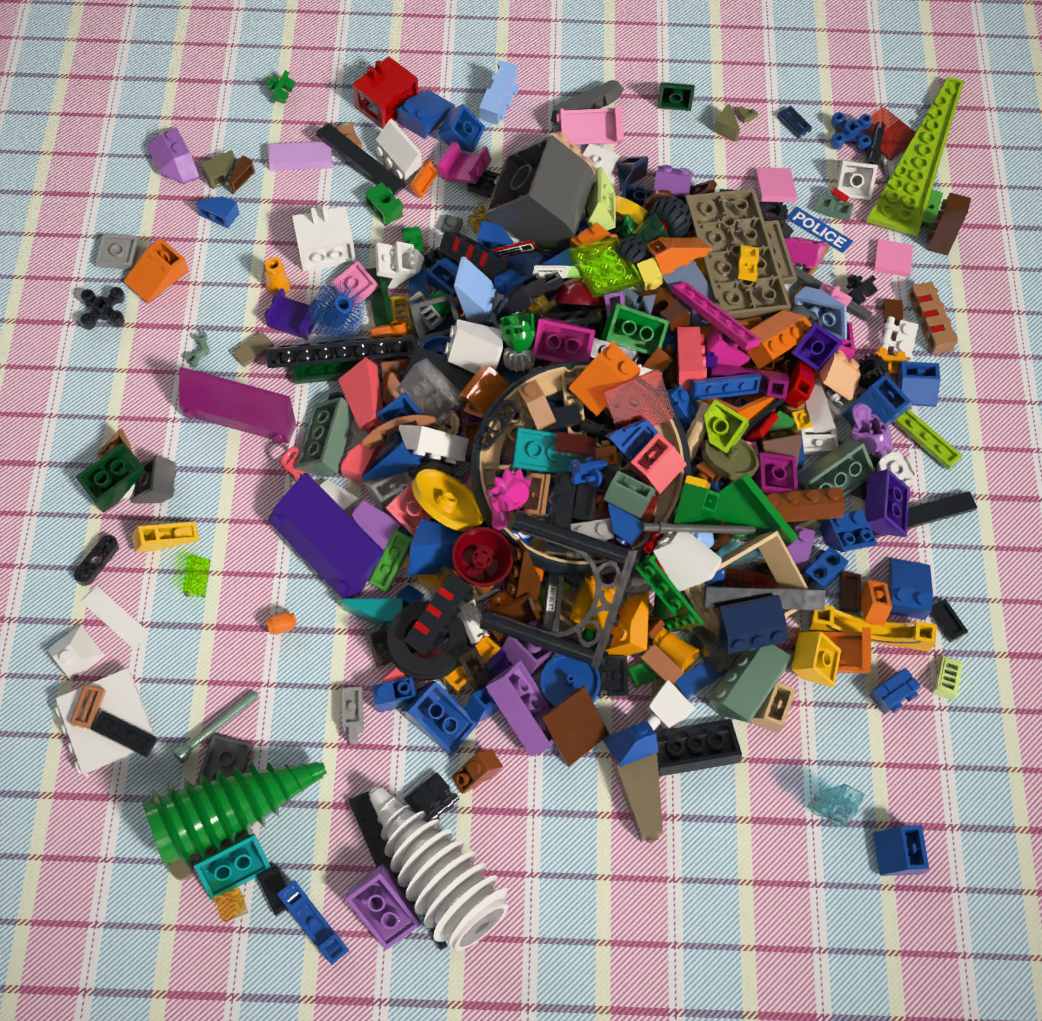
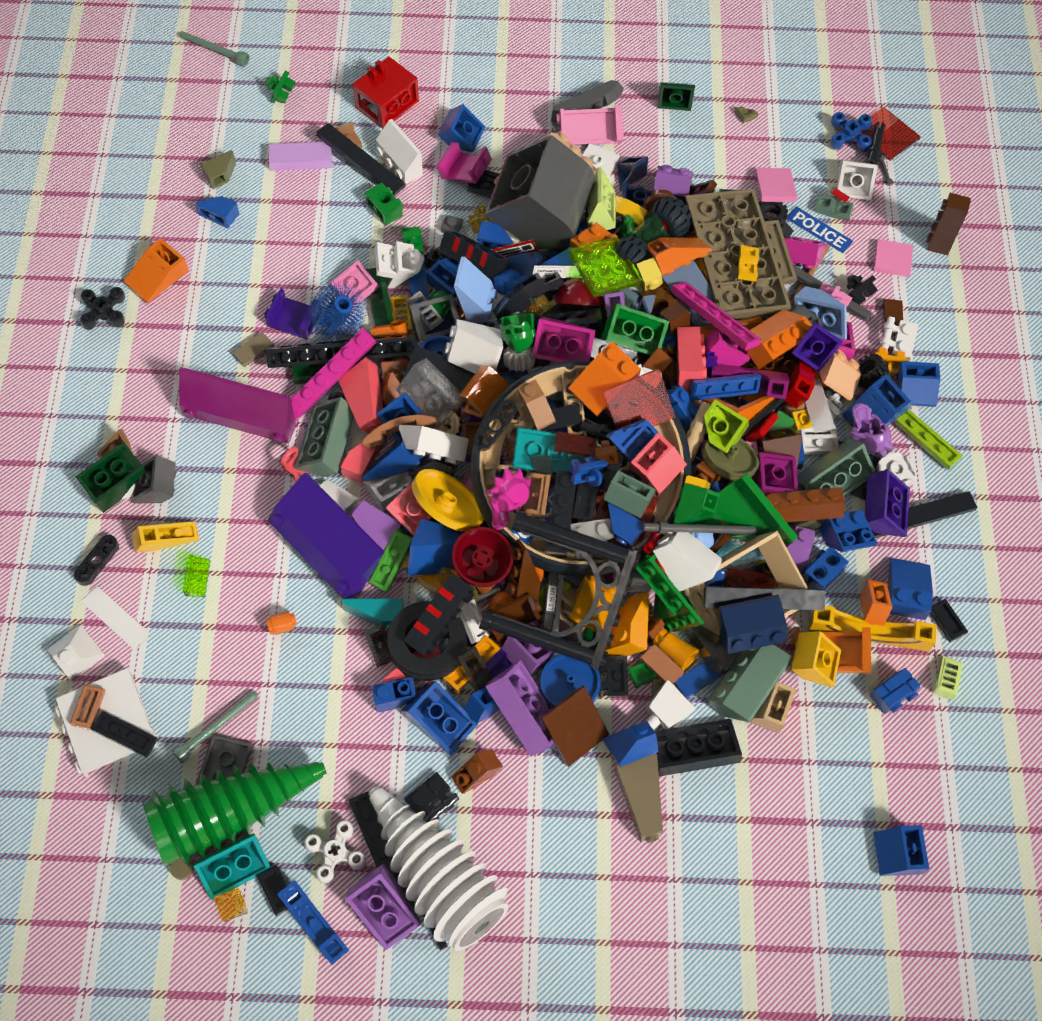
(117, 251): light grey plate -> none
(173, 156): medium lavender wedge -> none
(200, 353): sand green arm -> none
(240, 174): reddish brown slope -> none
(242, 58): none -> sand green piece
(275, 276): light orange plant -> none
(324, 238): white piece -> none
(331, 372): none -> dark pink plate
(343, 854): none -> white gear
(352, 712): light grey hinge -> none
(410, 595): blue slope -> none
(423, 113): blue slope -> none
(423, 179): orange tile -> none
(500, 94): light blue wedge -> none
(542, 464): none -> clear smoke tile
(727, 125): olive slope -> none
(791, 123): dark blue tile -> none
(837, 804): clear light blue slope -> none
(849, 592): reddish brown tile -> none
(910, 186): lime wing -> none
(932, 208): bright green piece -> none
(932, 318): medium nougat brick -> none

